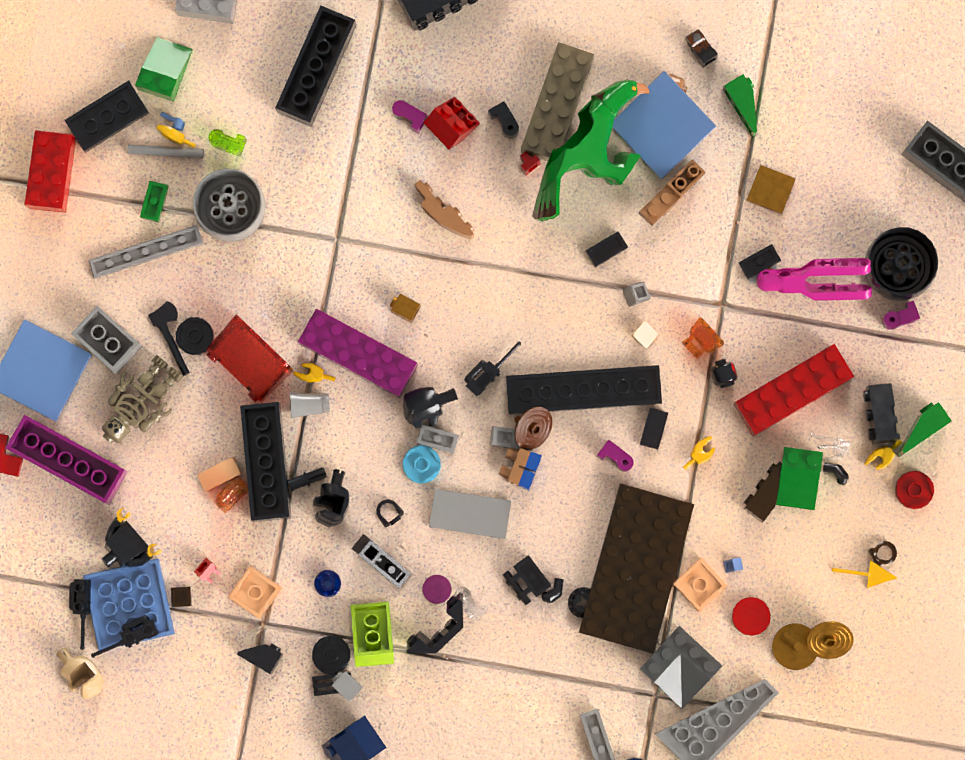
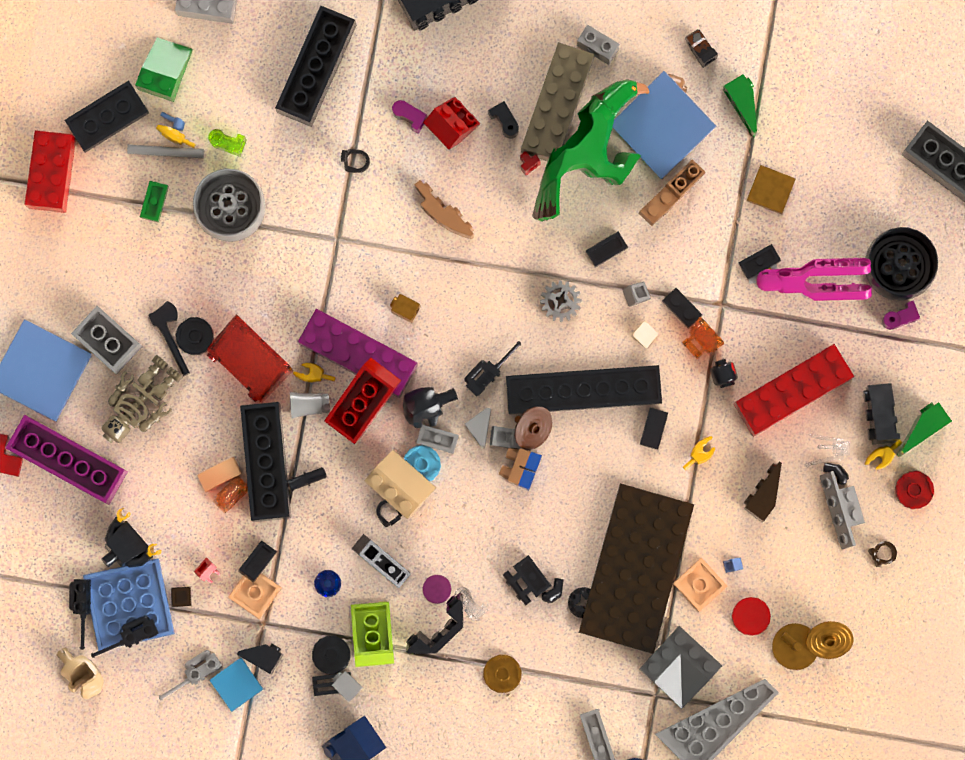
(145, 252): light grey tile -> none
(196, 674): none -> light grey piece
(236, 684): none -> dark azure tile
(257, 561): none -> black tile
(335, 499): black piece -> none
(344, 155): none -> black piece
(362, 400): none -> red brick
(400, 484): none -> tan slope
(470, 513): light grey tile -> none
(479, 426): none -> light grey slope
(502, 673): none -> pearl gold tile
(549, 296): none -> light grey gear
(598, 44): none -> light grey brick
(622, 460): magenta leg -> none
(682, 308): none -> black plate
(799, 478): green slope -> none
(843, 508): none -> light grey bracket
(875, 575): yellow piece -> none

